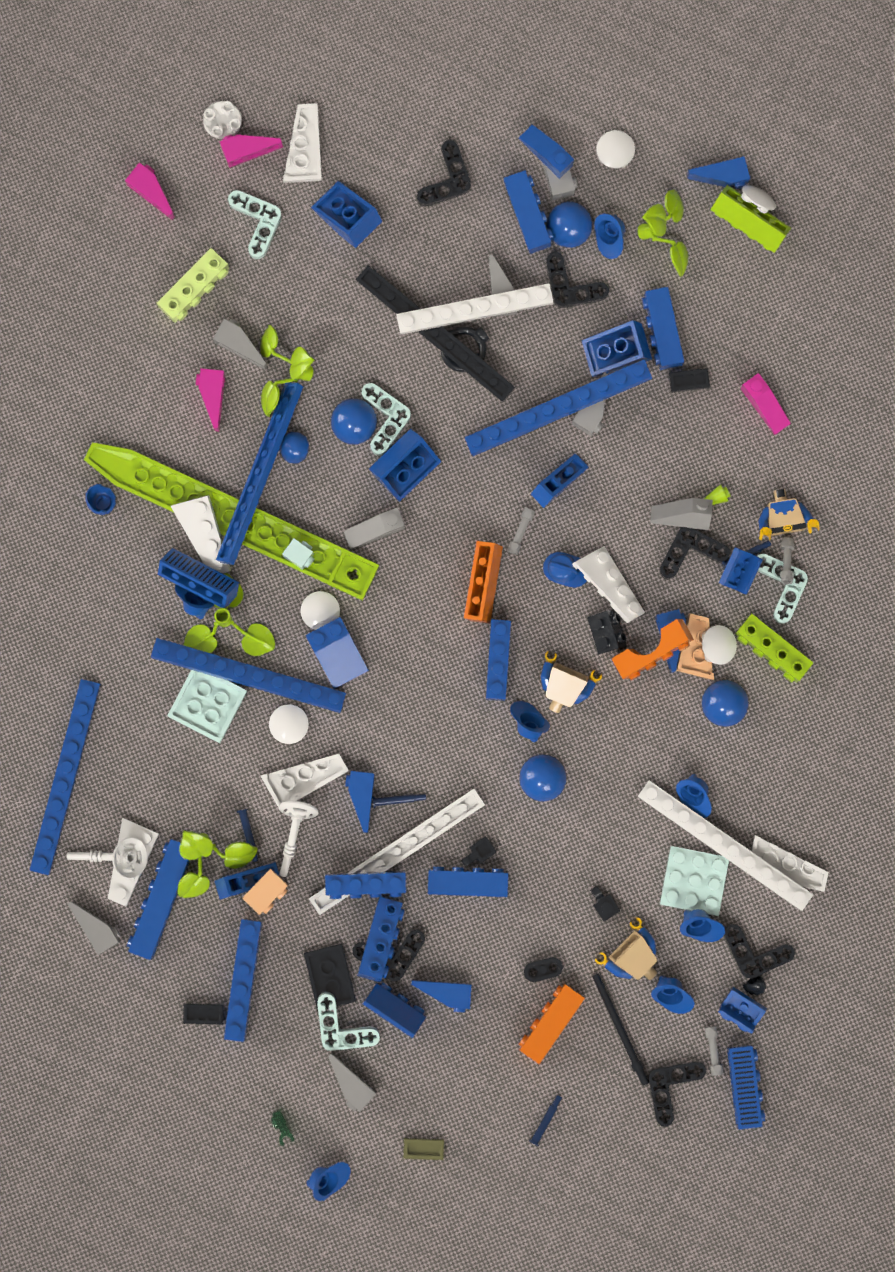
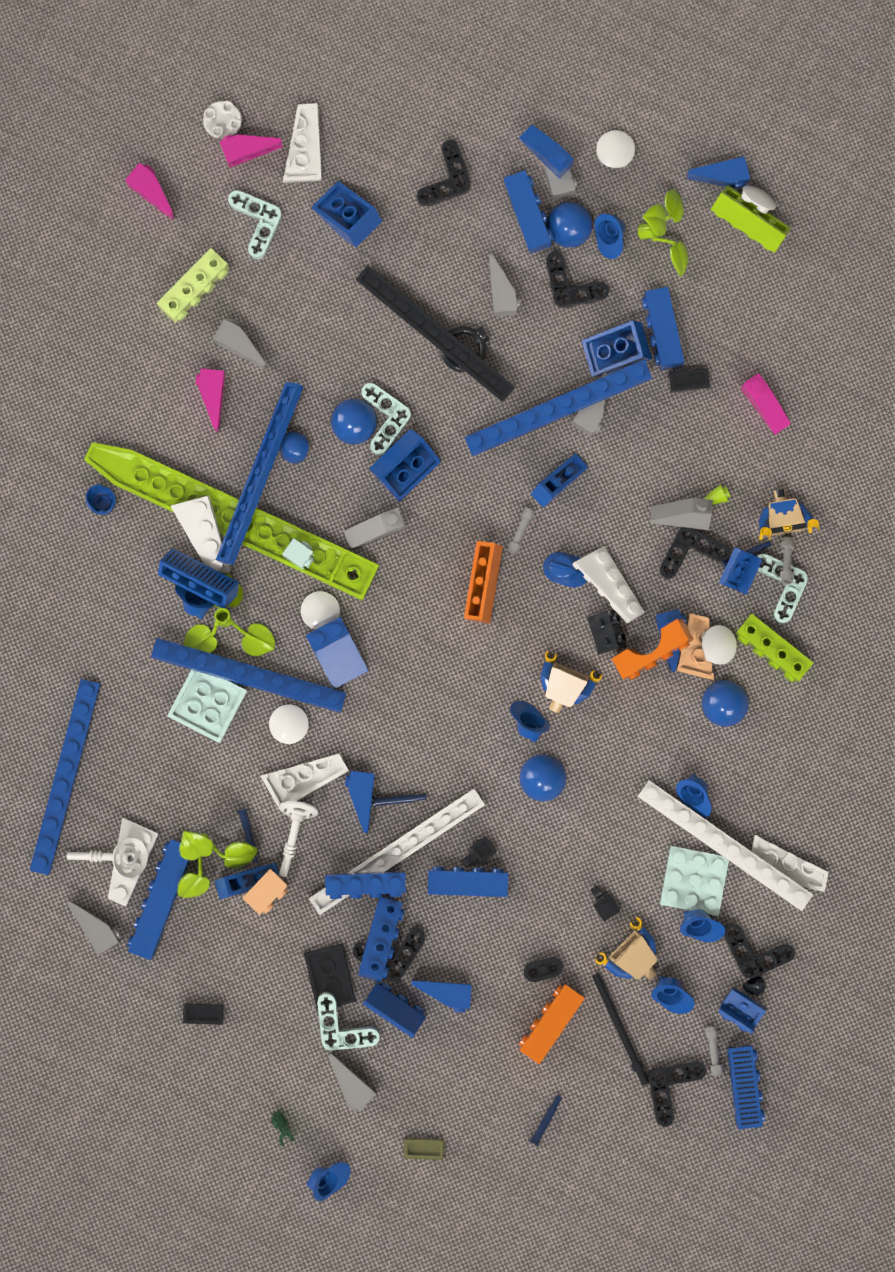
(243, 980): blue brick -> none
(299, 369): lime plant -> none
(474, 309): white plate -> none
(498, 660): blue brick -> none

